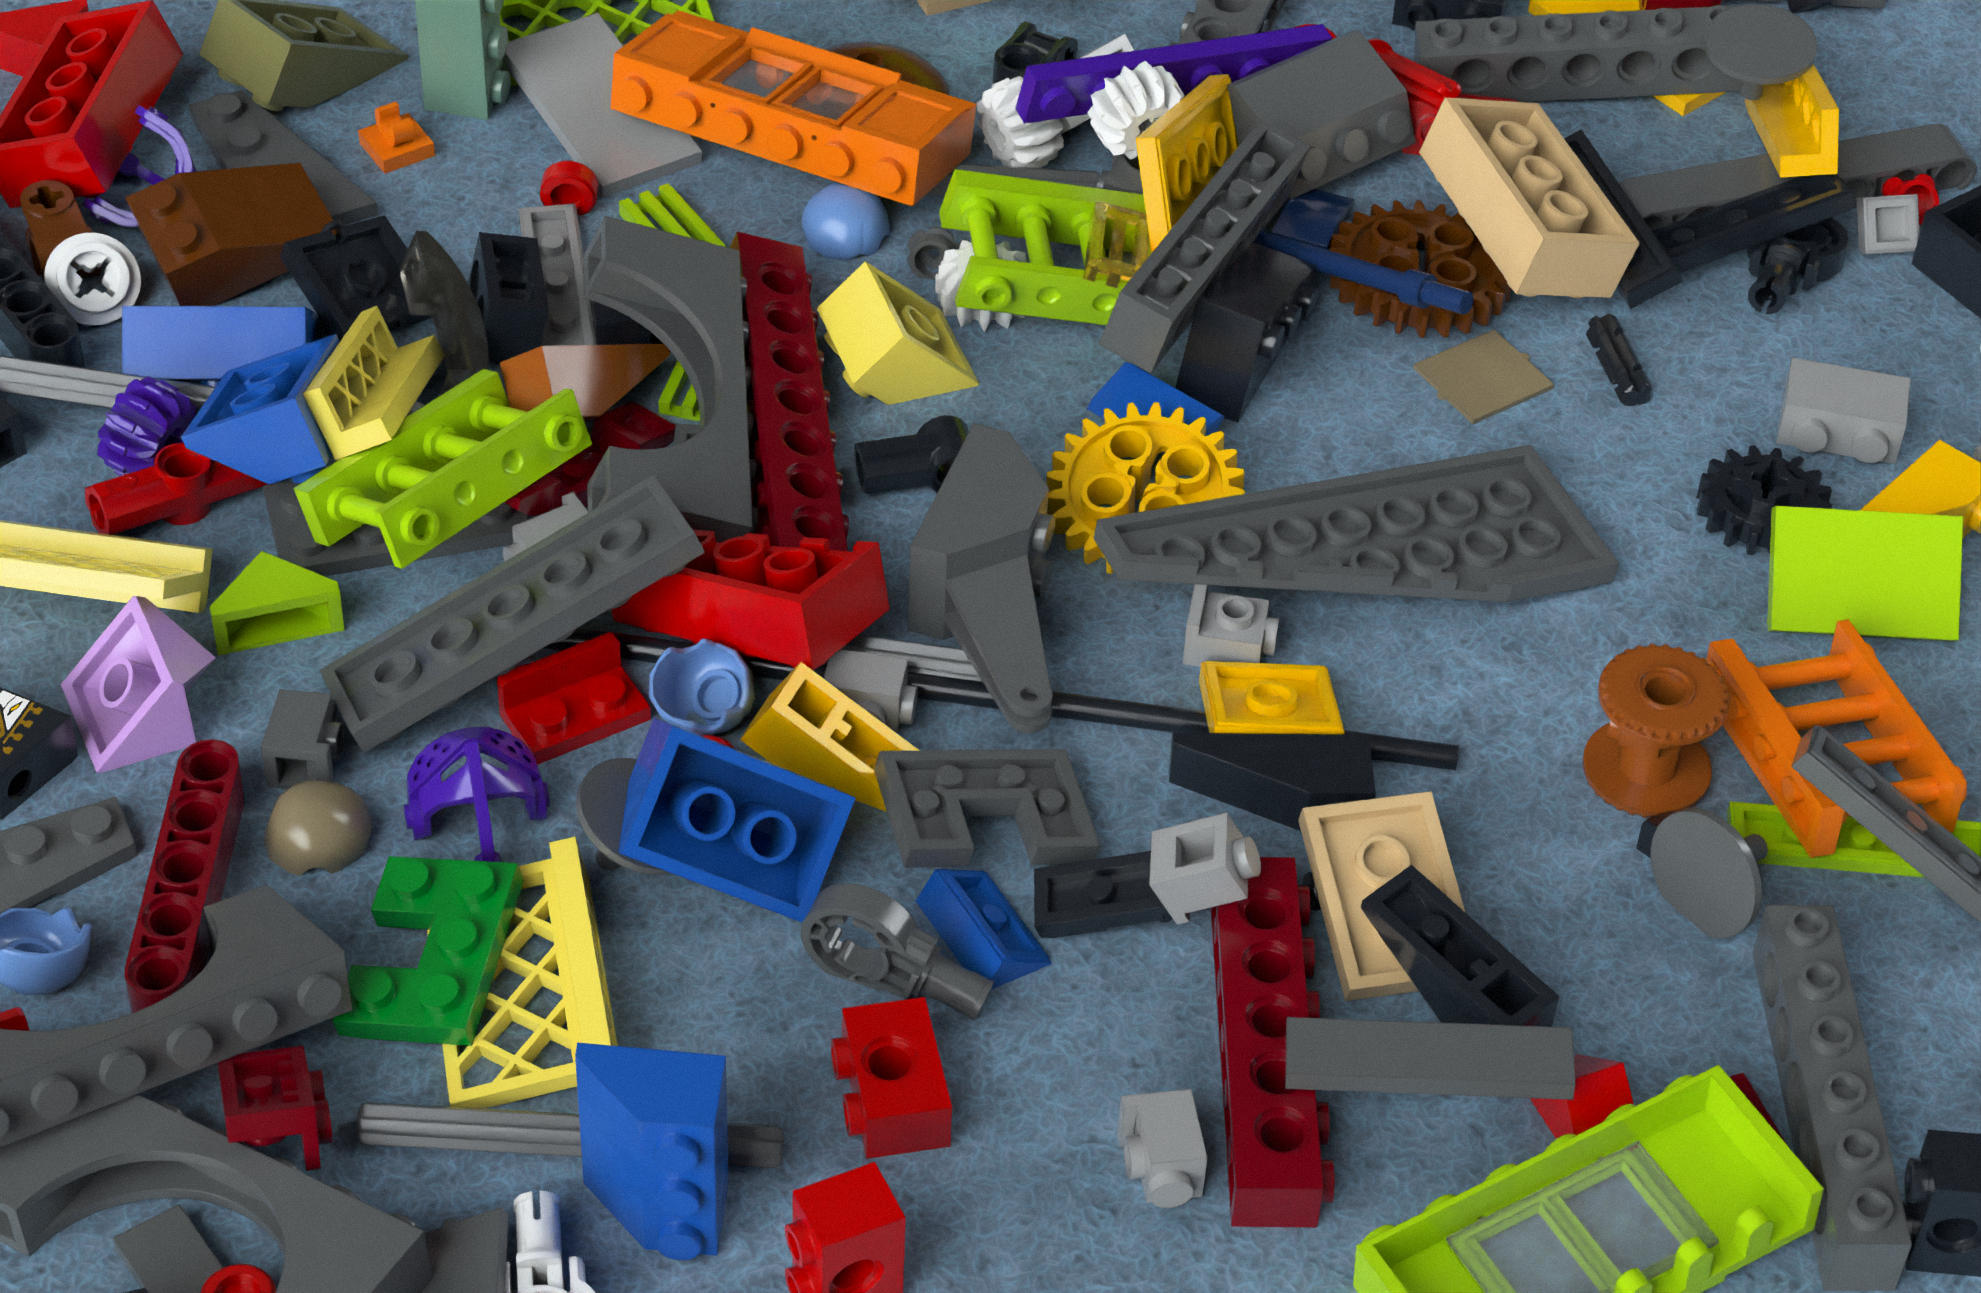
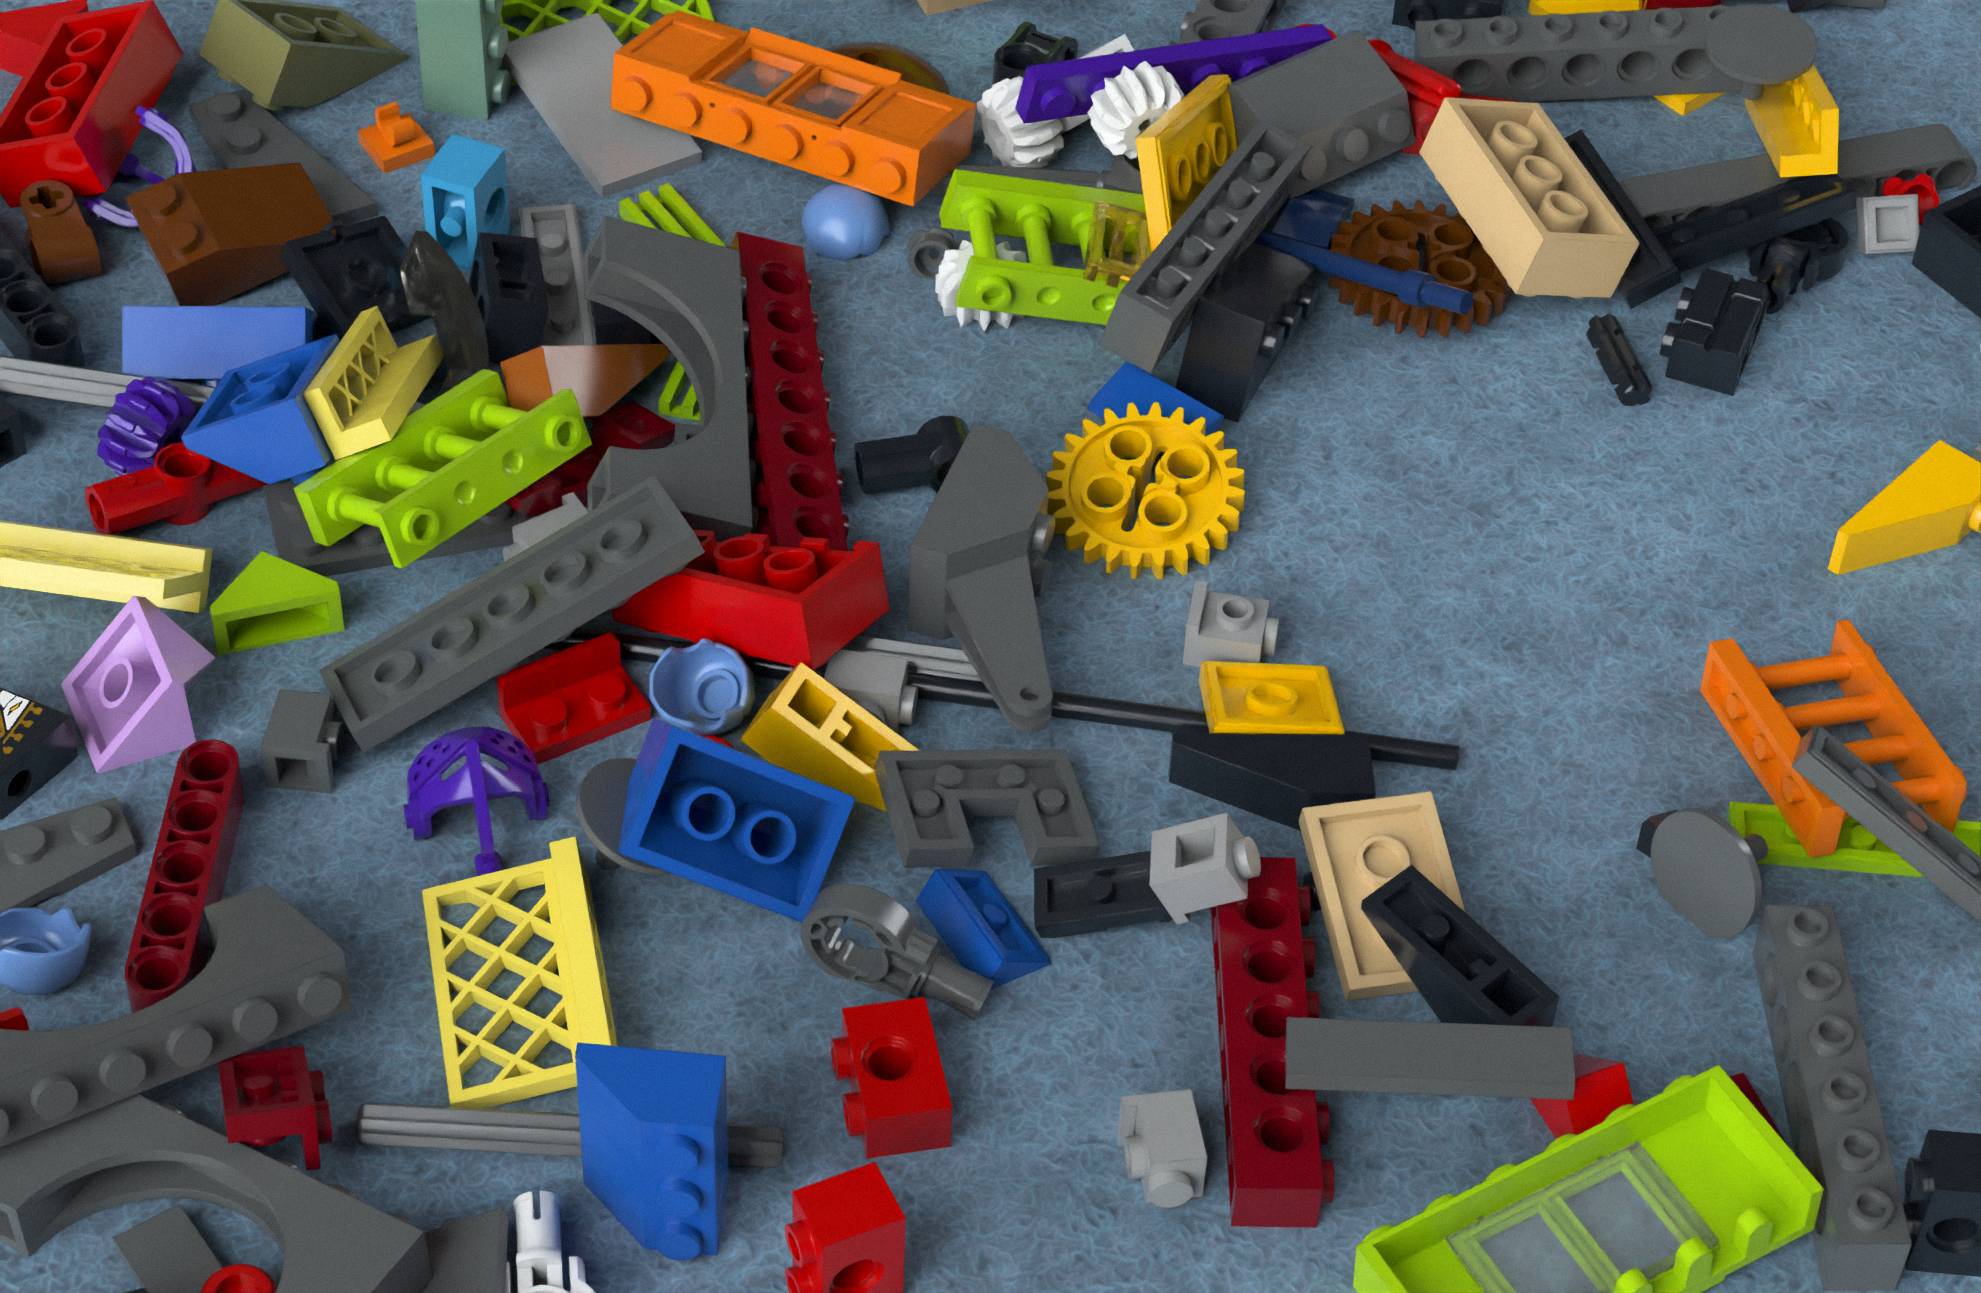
(87, 252): white gear -> none
(317, 827): dark tan hair -> none
(465, 196): none -> dark azure brick
(468, 920): green plate -> none
(569, 184): red tile -> none
(892, 340): light yellow slope -> none
(1430, 530): dark grey wing -> none
(1483, 376): dark tan piece -> none
(1658, 713): dark orange hose -> none
(1715, 331): none -> black brick
(1744, 490): black gear -> none
(1843, 411): light grey brick -> none
(1872, 567): lime tile -> none

